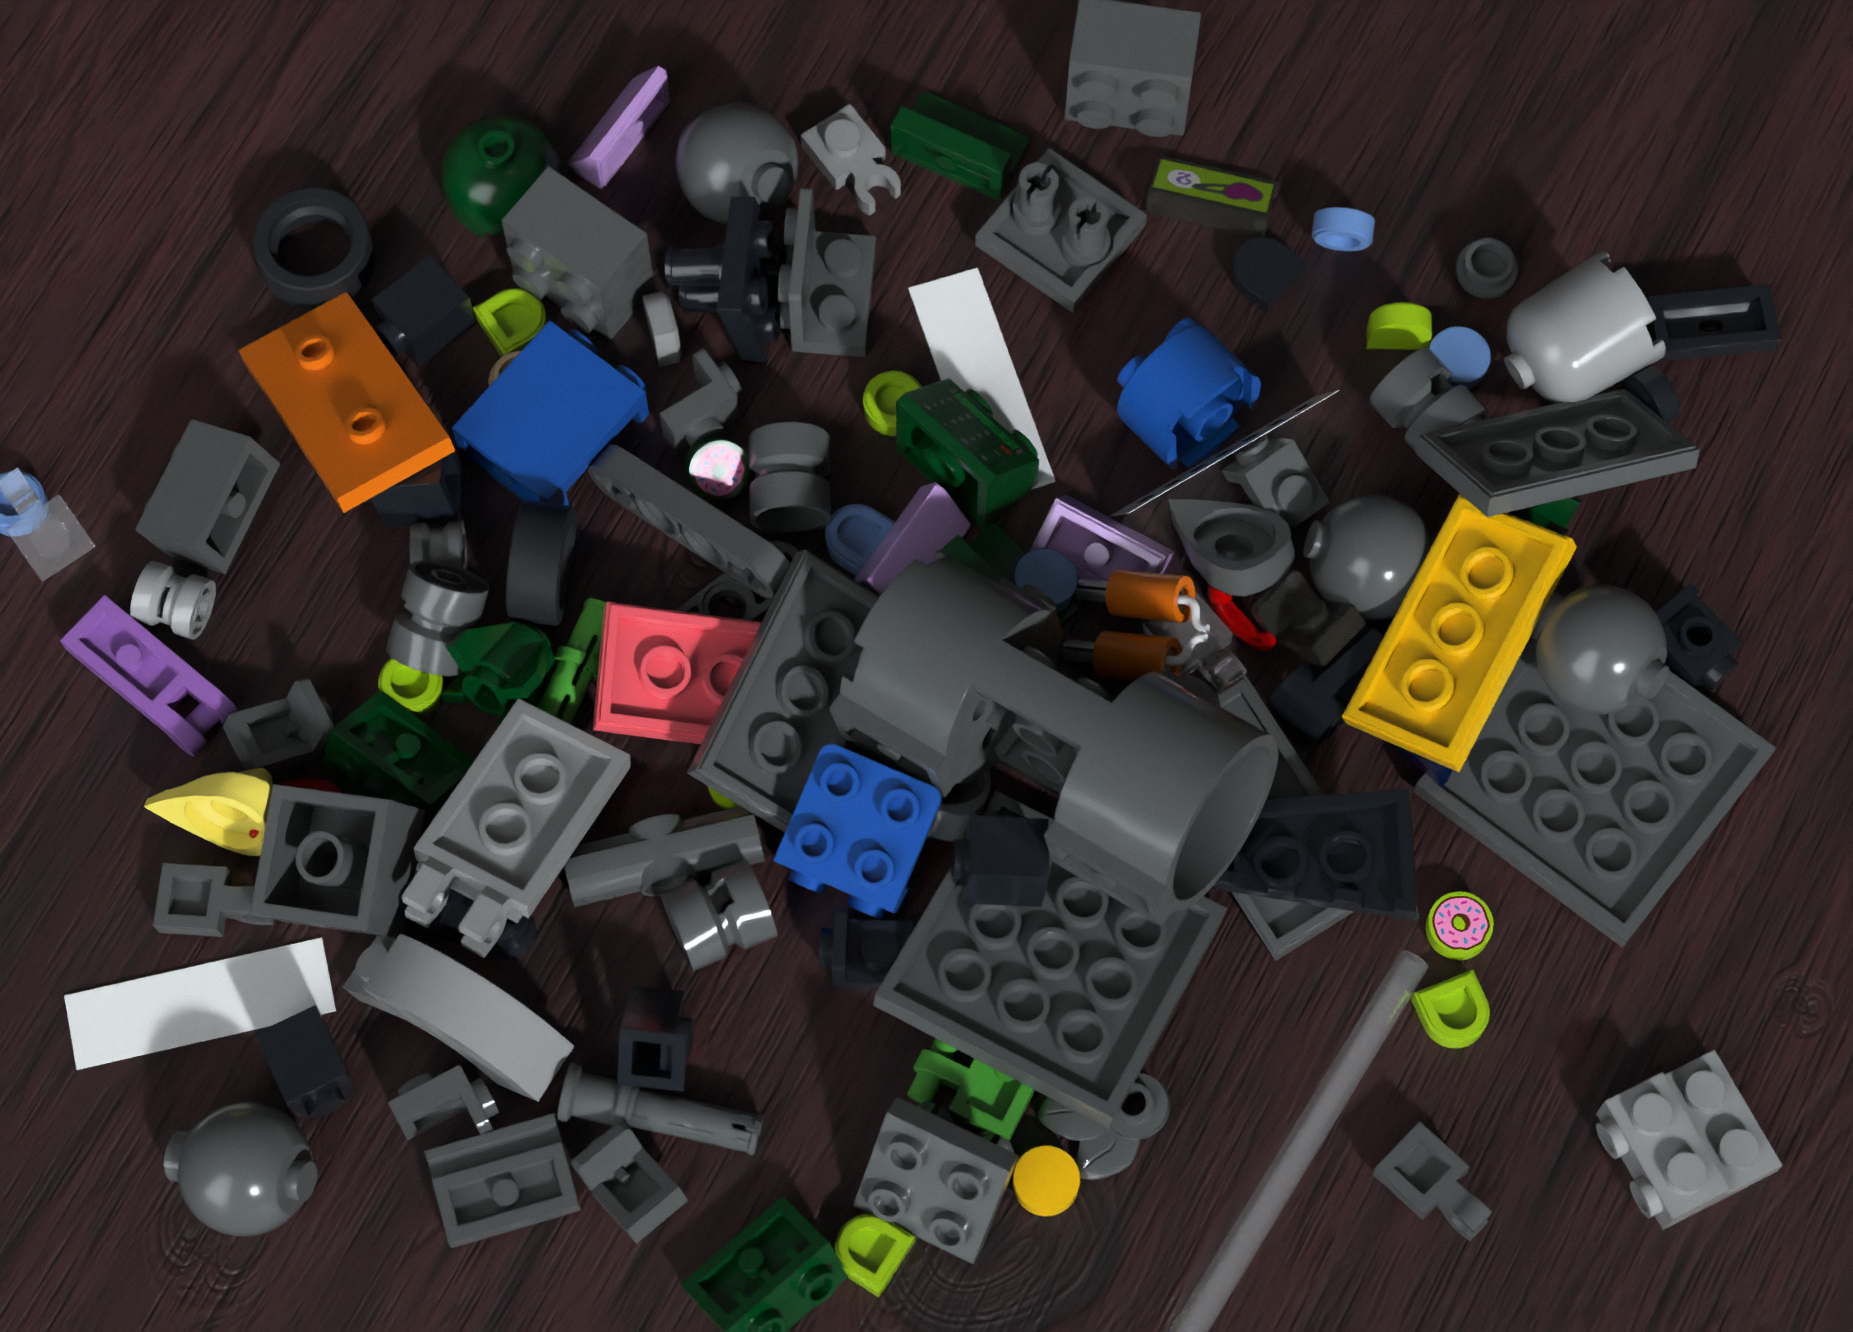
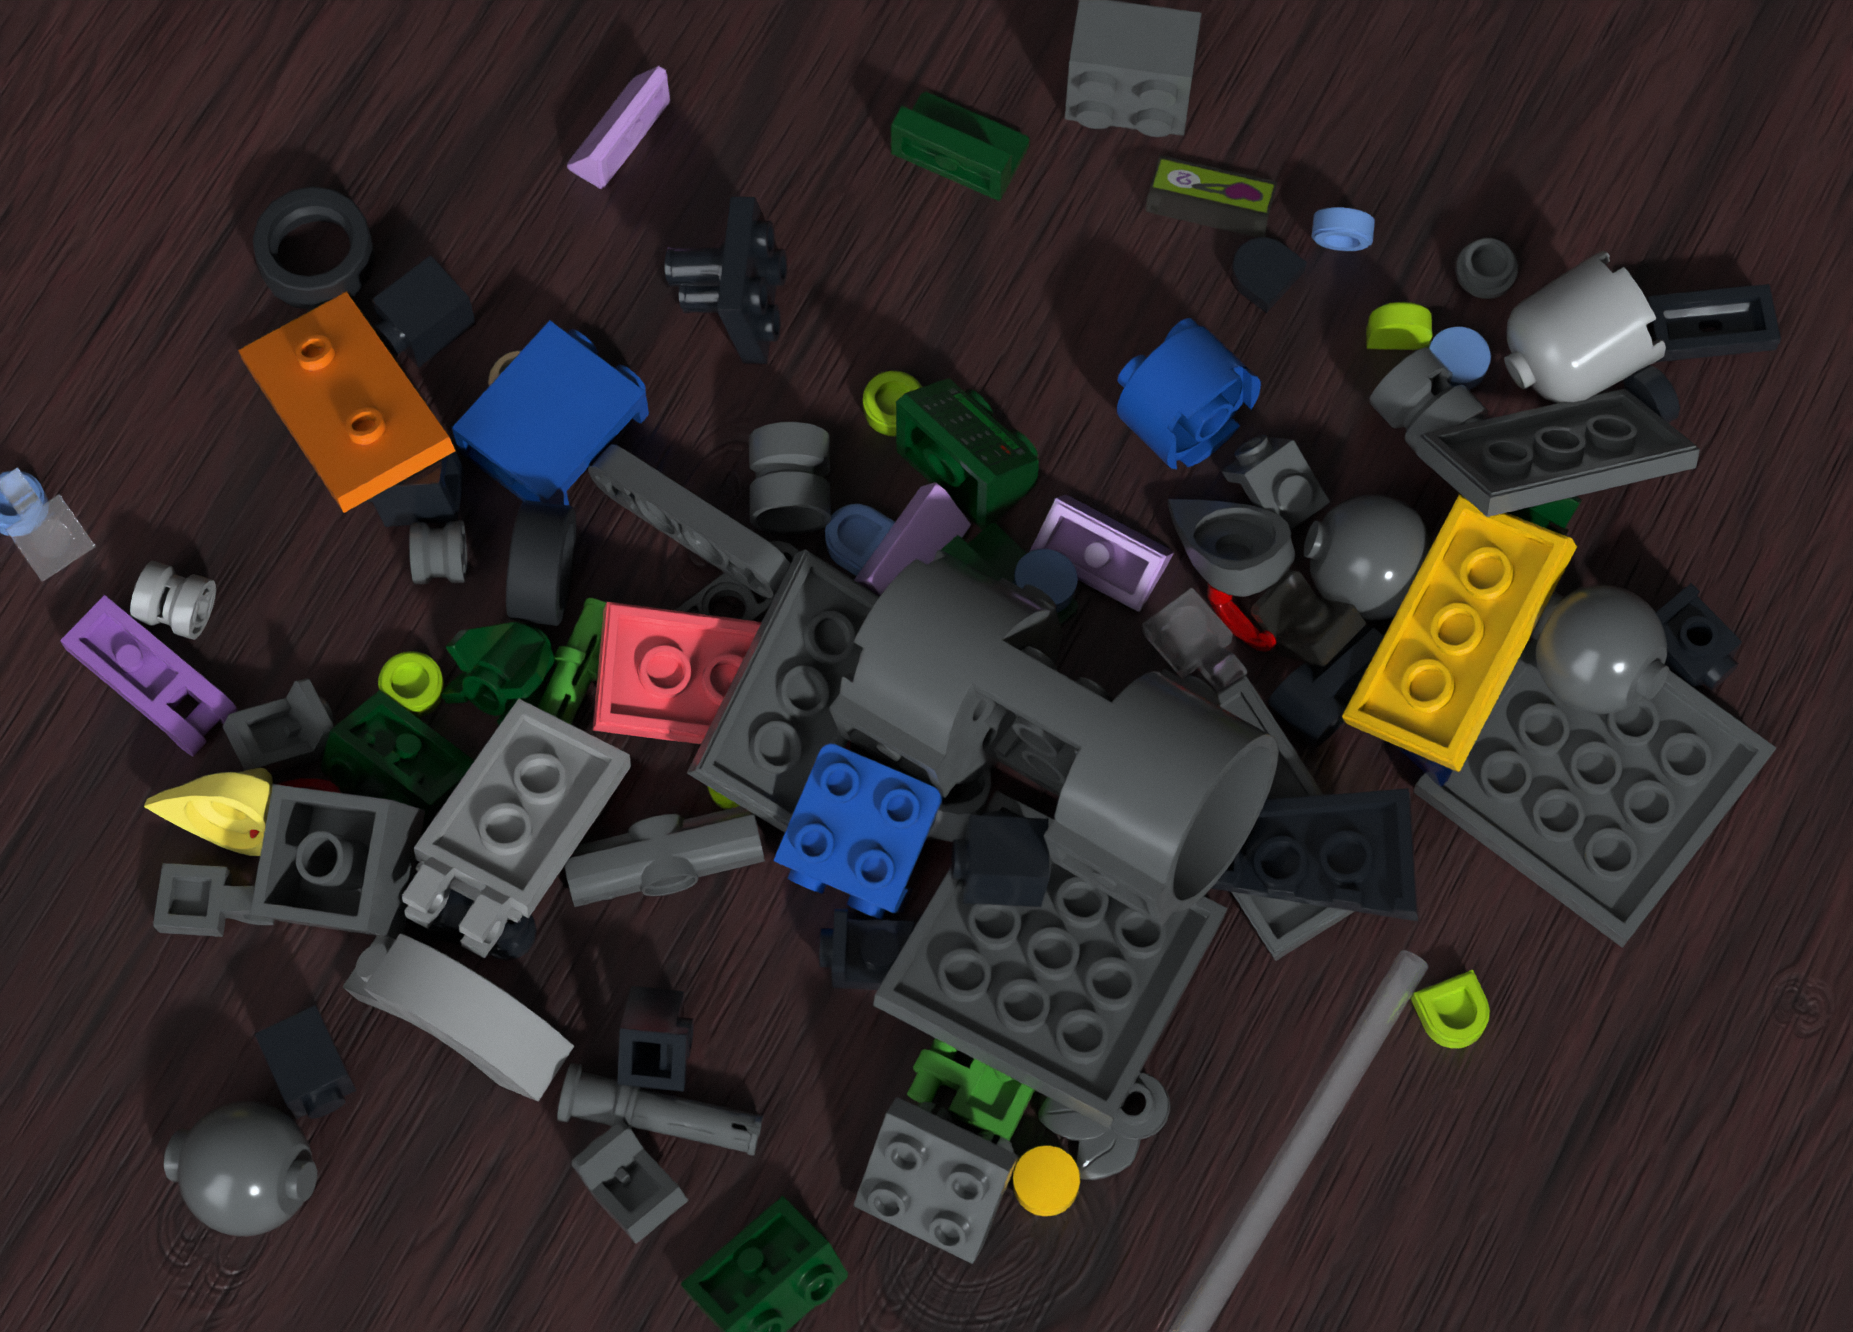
(198, 1003): white sticker -> none
(208, 496): dark grey brick -> none
(432, 1100): dark grey bracket -> none
(438, 605): dark grey wheel -> none
(492, 168): dark green cylinder -> none
(502, 1180): dark grey plate -> none
(511, 319): lime tile -> none
(578, 255): dark grey brick -> none
(662, 328): light grey tile -> none
(705, 410): dark grey bracket -> none
(716, 468): tile -> none
(719, 914): dark grey wheel -> none
(736, 153): dark grey brick -> none
(825, 285): dark grey bracket -> none
(851, 152): light grey plate -> none
(872, 1251): lime tile -> none
(974, 353): white sticker -> none
(1060, 229): dark grey plate -> none
(1140, 597): orange piece -> none
(1224, 453): white sticker -> none
(1428, 1175): dark grey plate -> none
(1459, 925): tile -> none
(1685, 1140): light grey plate -> none

